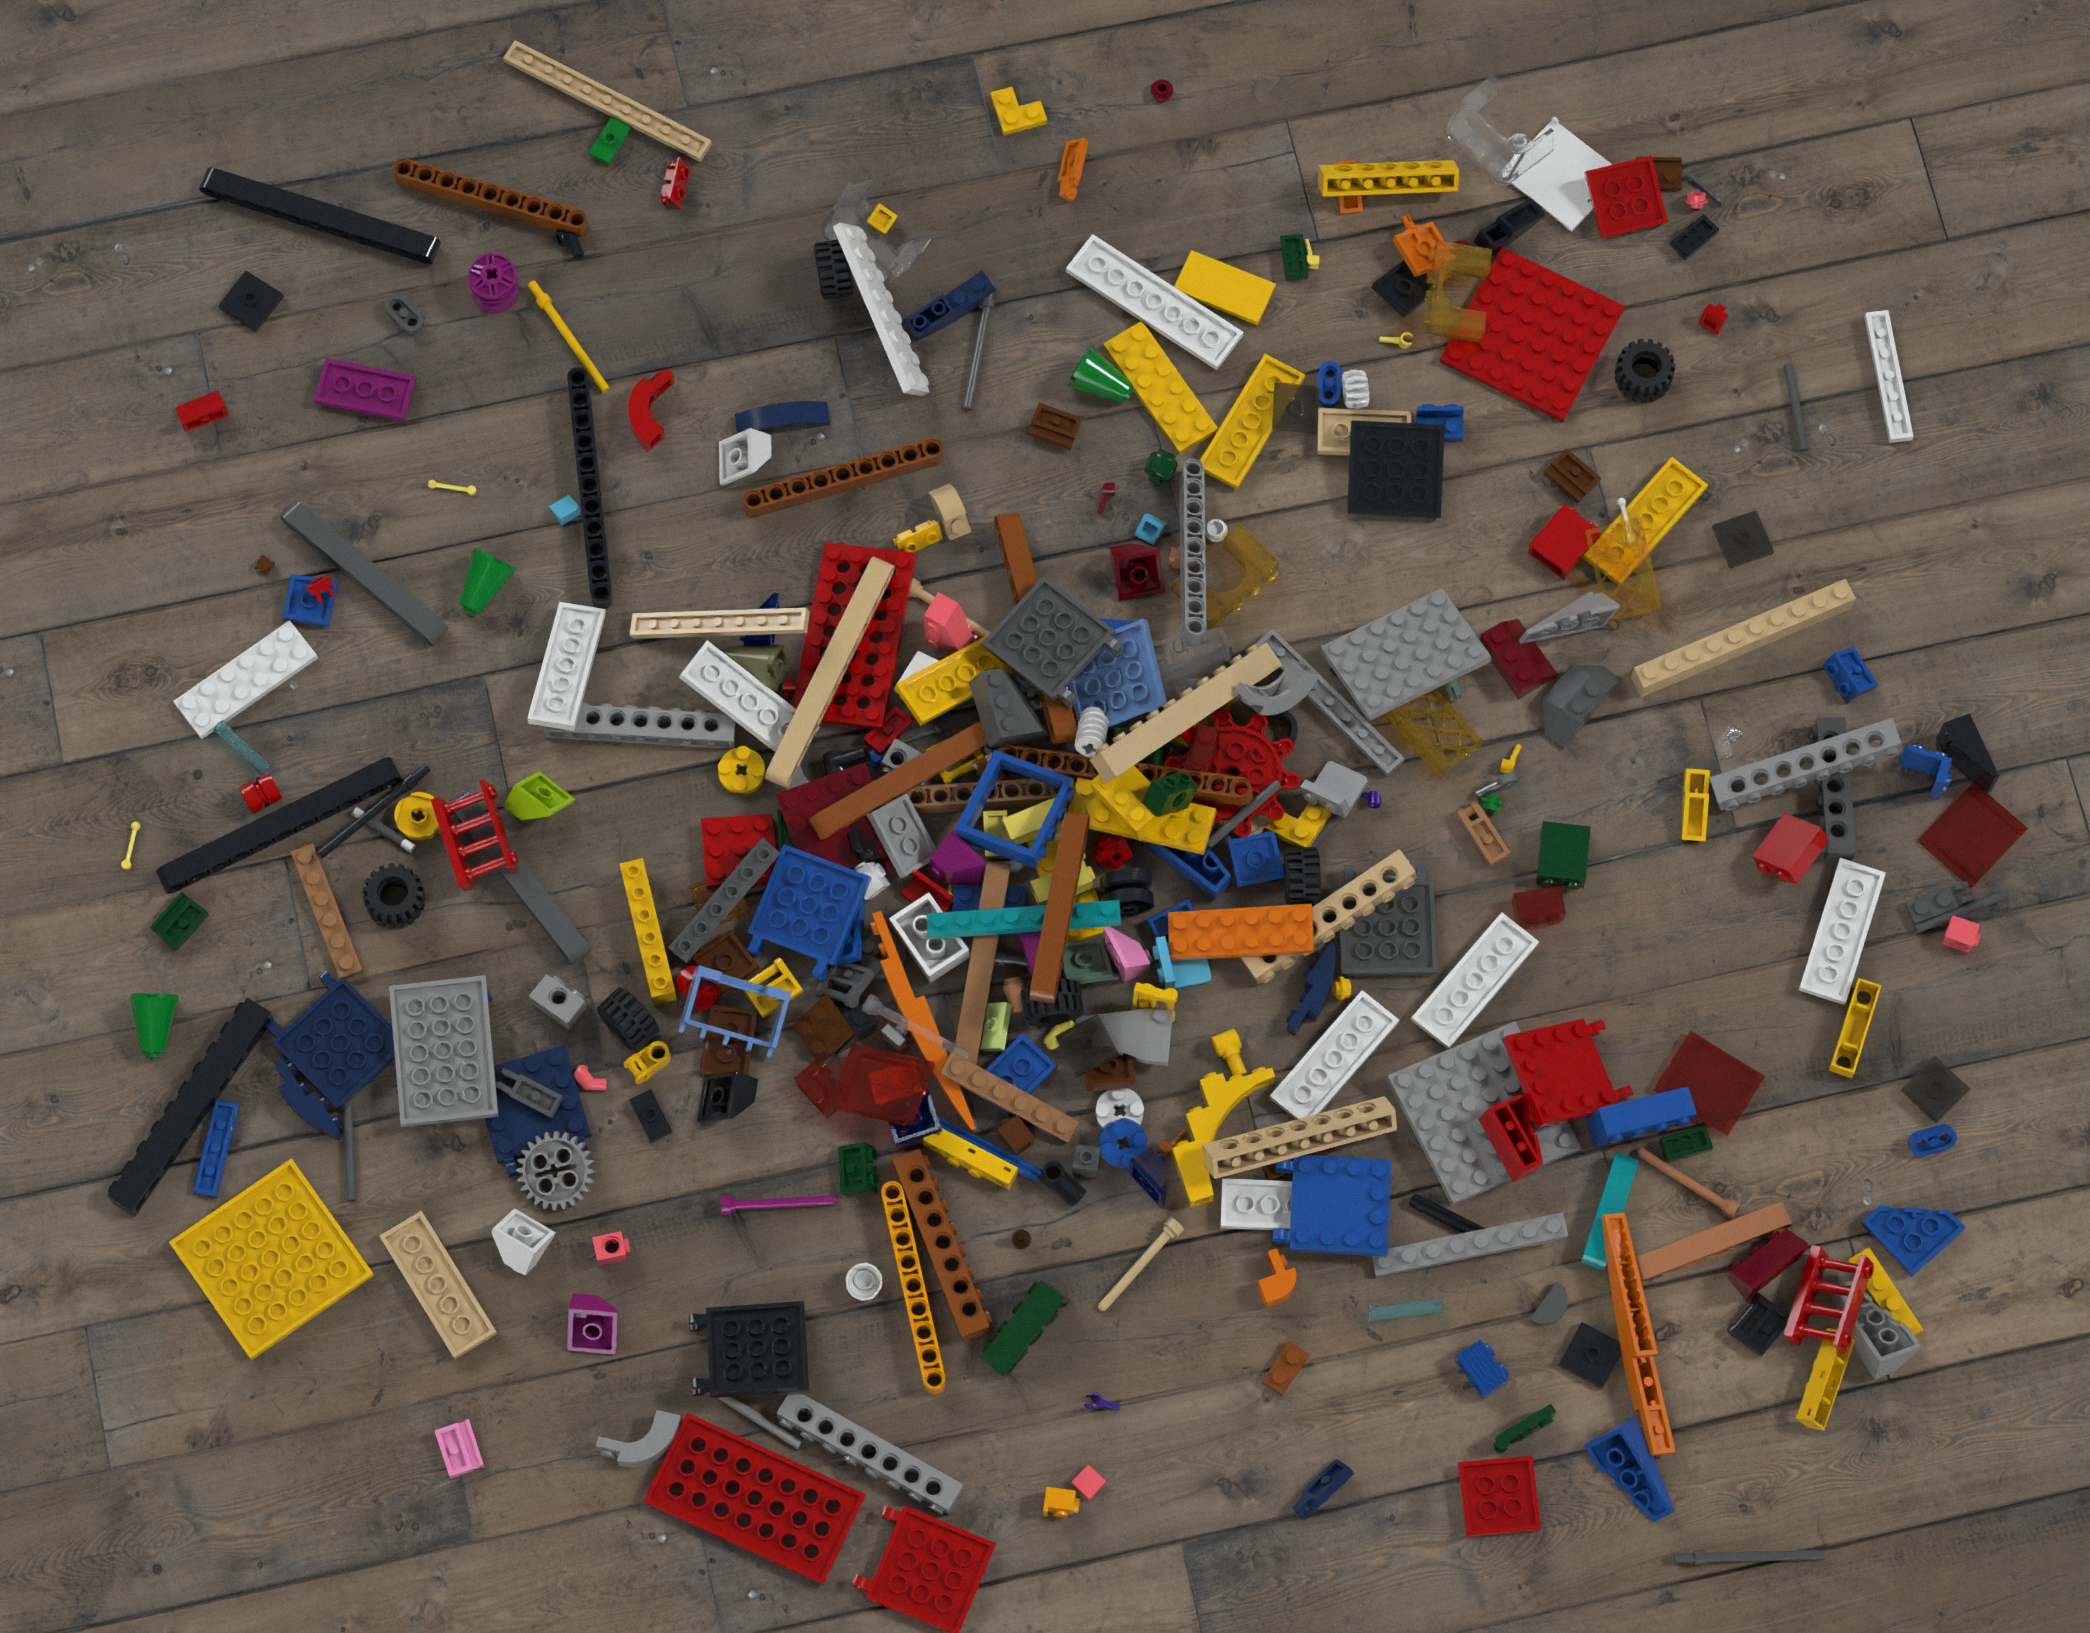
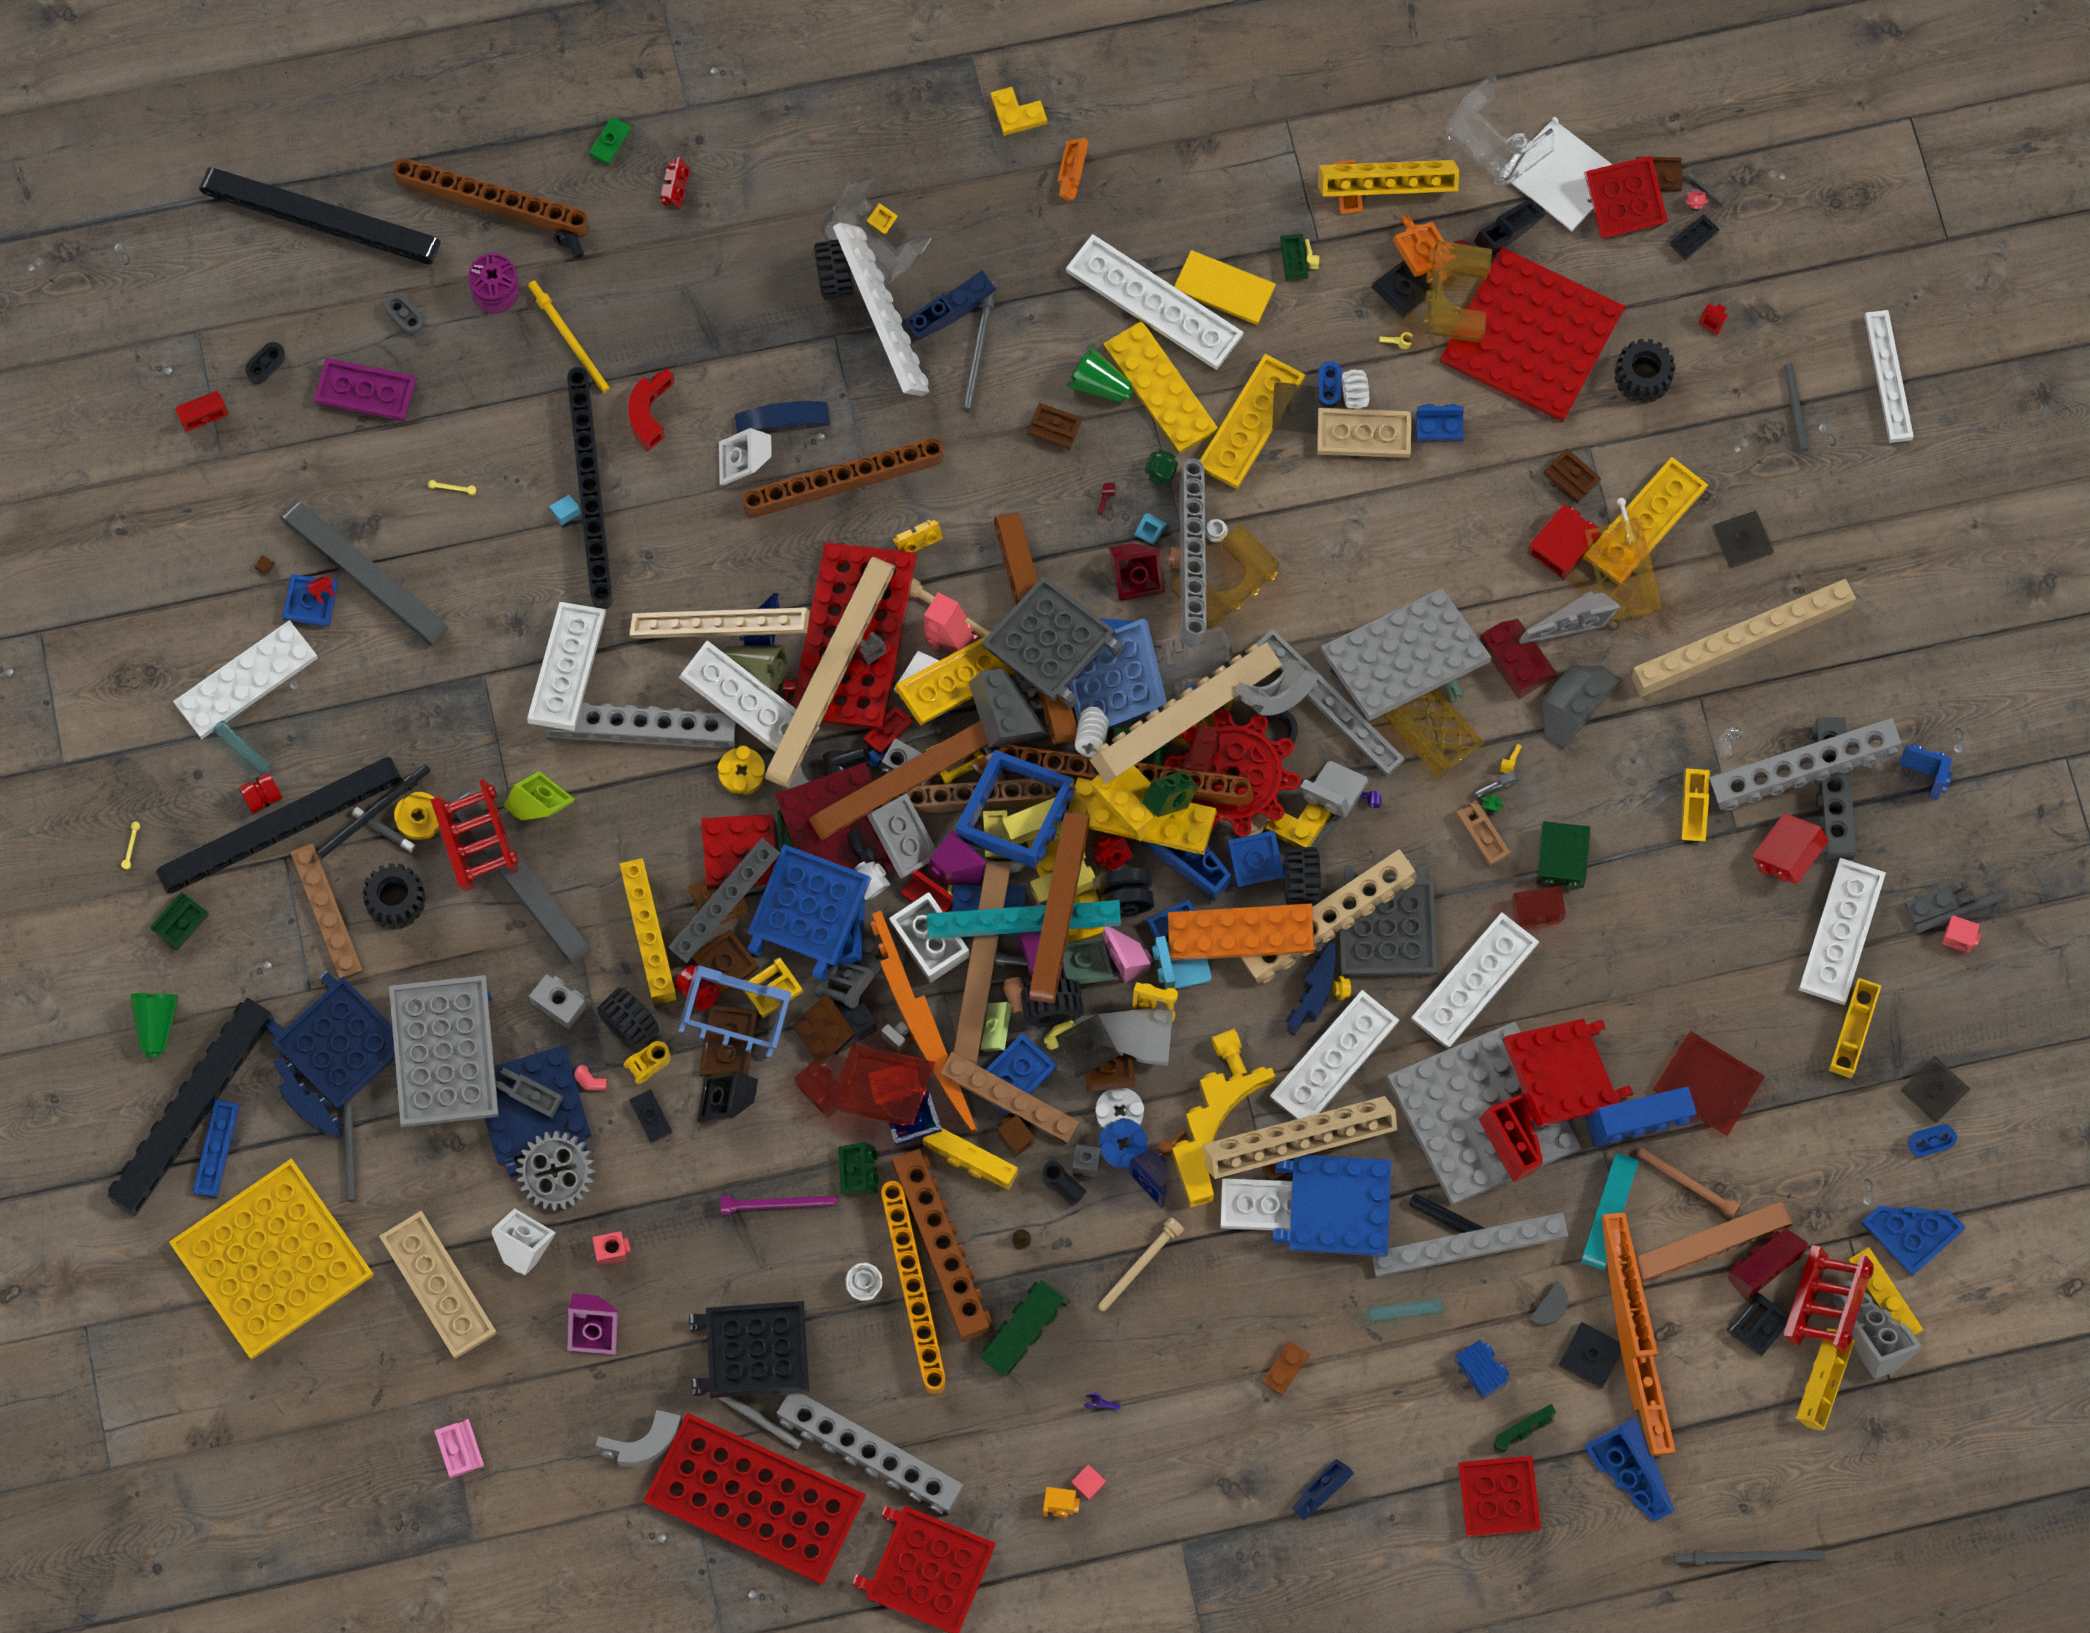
(251, 301): black plate -> none
(264, 363): none -> black plate
(483, 581): green cone -> none
(607, 101): tan plate -> none
(872, 648): none -> dark grey plate
(875, 1007): clear piece -> none
(950, 510): tan brick -> none
(1024, 1167): blue axle -> none
(1162, 96): dark red plate -> none
(1243, 813): dark grey bar -> none
(1281, 1284): orange brick -> none
(1395, 469): black plate -> none
(1686, 1144): dark green plate -> none
(1849, 674): blue bracket -> none
(1963, 744): black slope -> none
(1972, 835): clear red piece -> none

